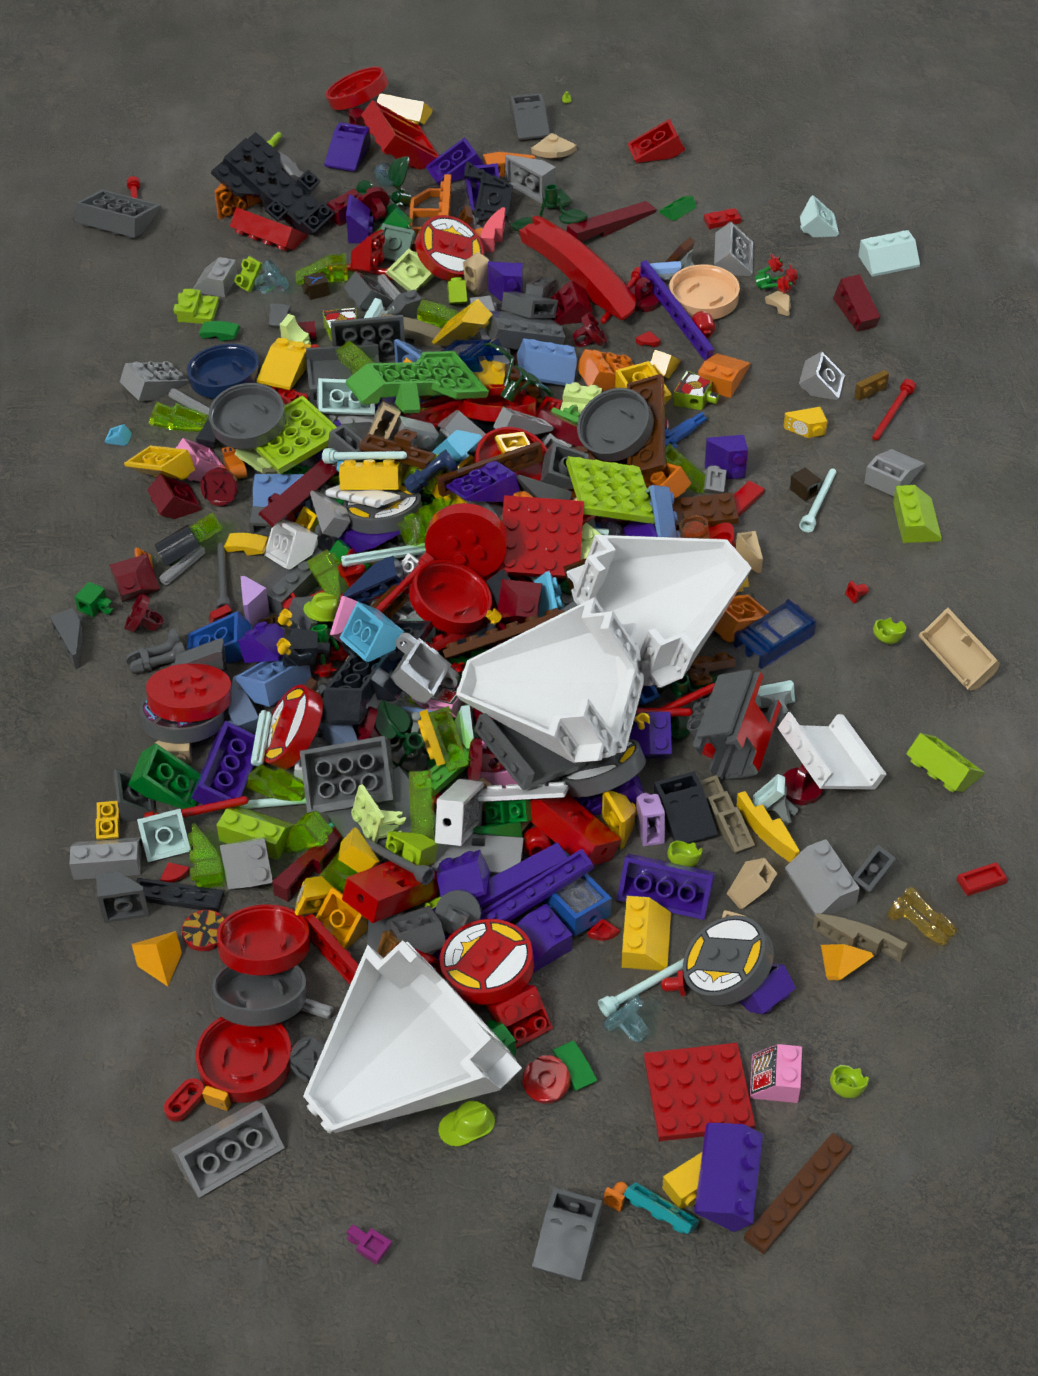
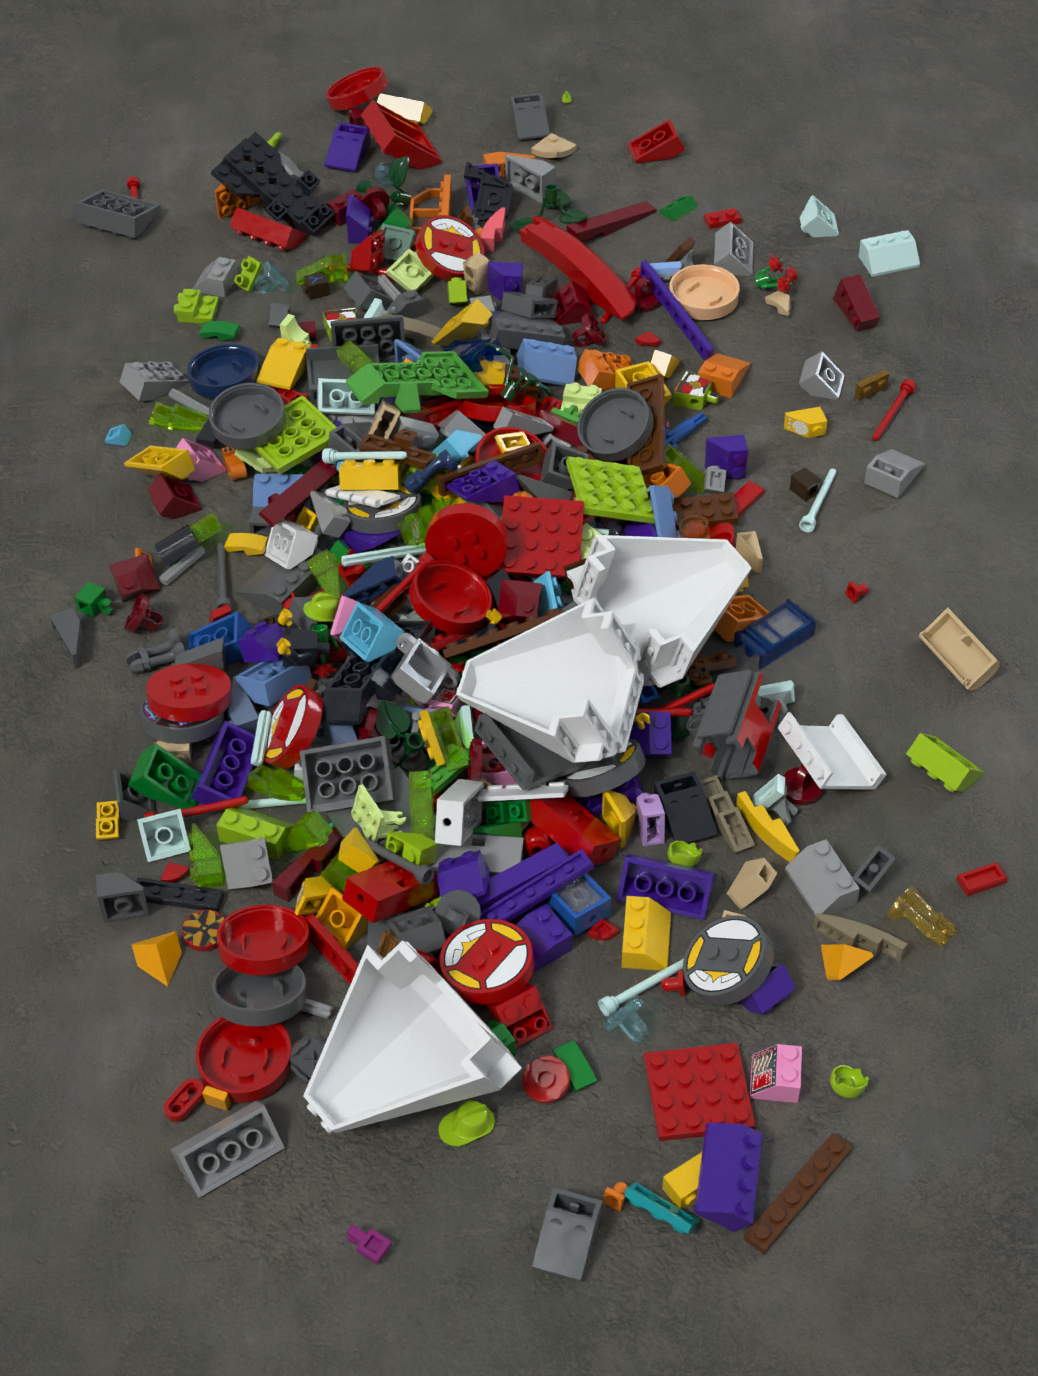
(105, 856): light grey slope -> none
(219, 486): dark red tile -> none
(254, 601): lavender slope -> none
(435, 313): clear neon green slope -> none
(453, 162): dark purple slope -> none
(705, 323): red head -> none
(888, 631): lime hair -> none
(915, 515): lime slope -> none

